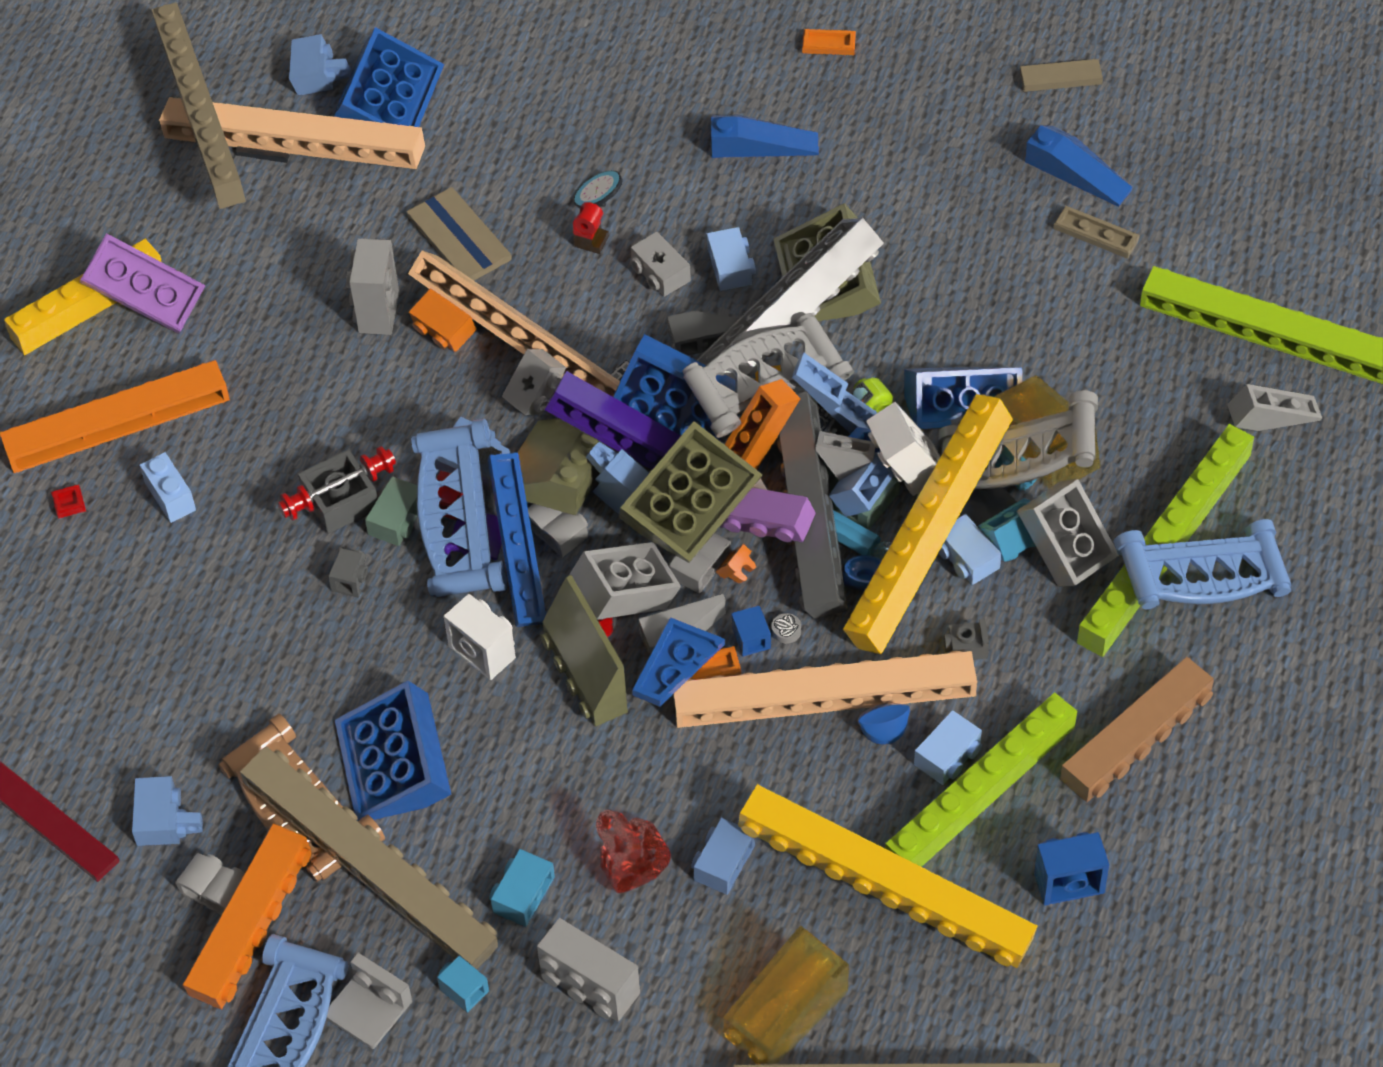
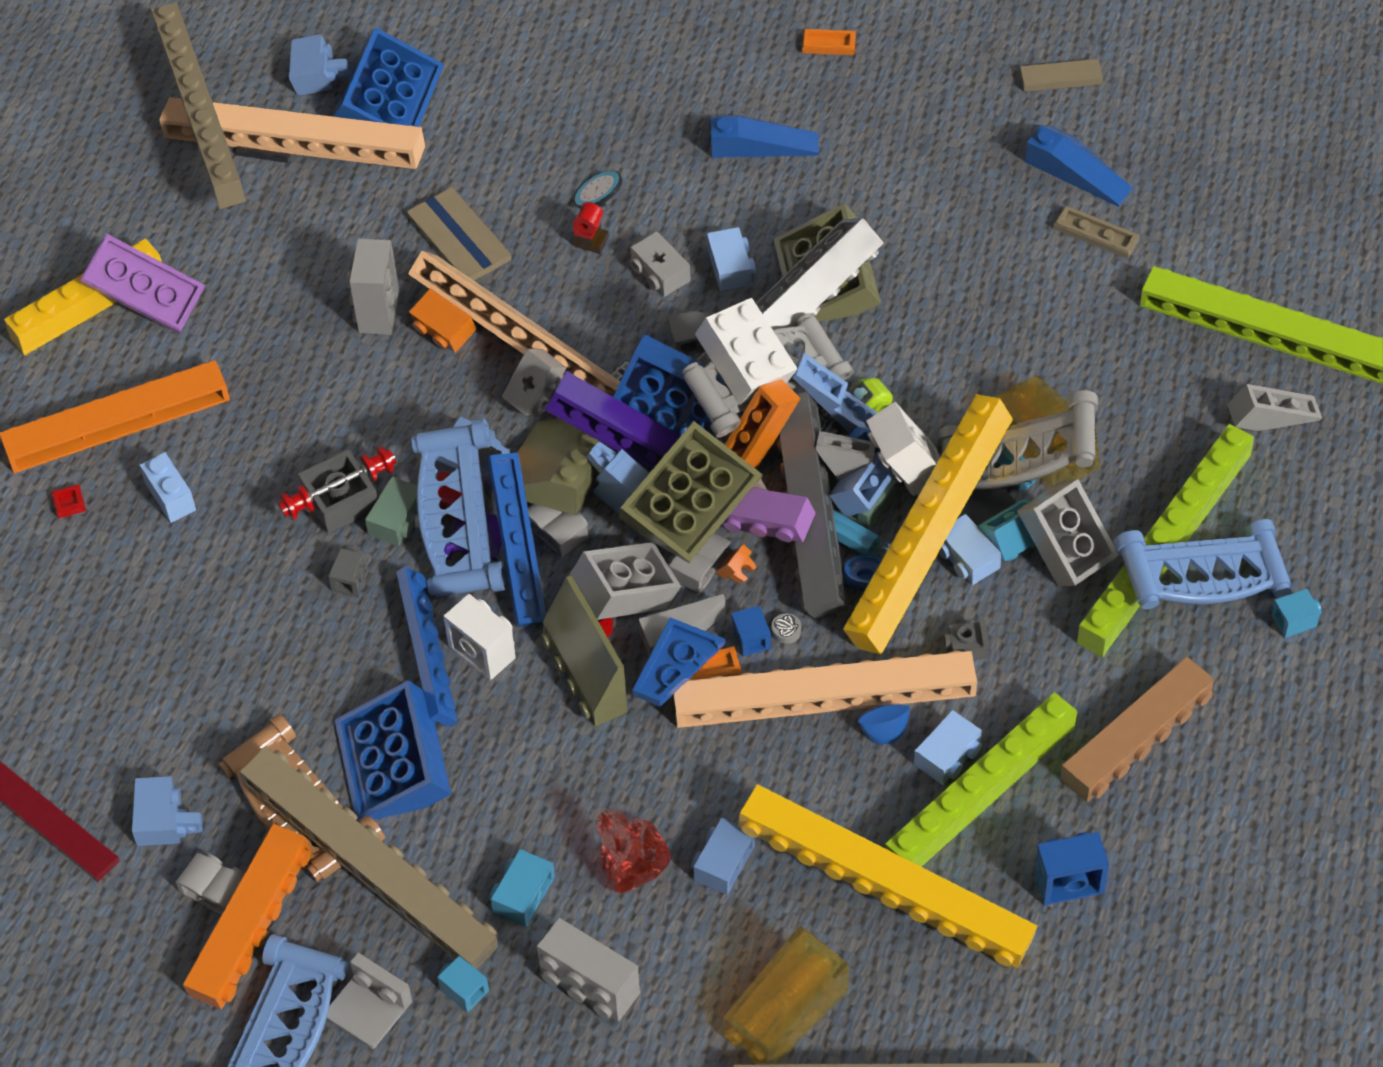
(427, 647): none -> blue plate
(744, 349): none -> white brick
(945, 394): blue wedge -> none
(1296, 613): none -> dark azure brick

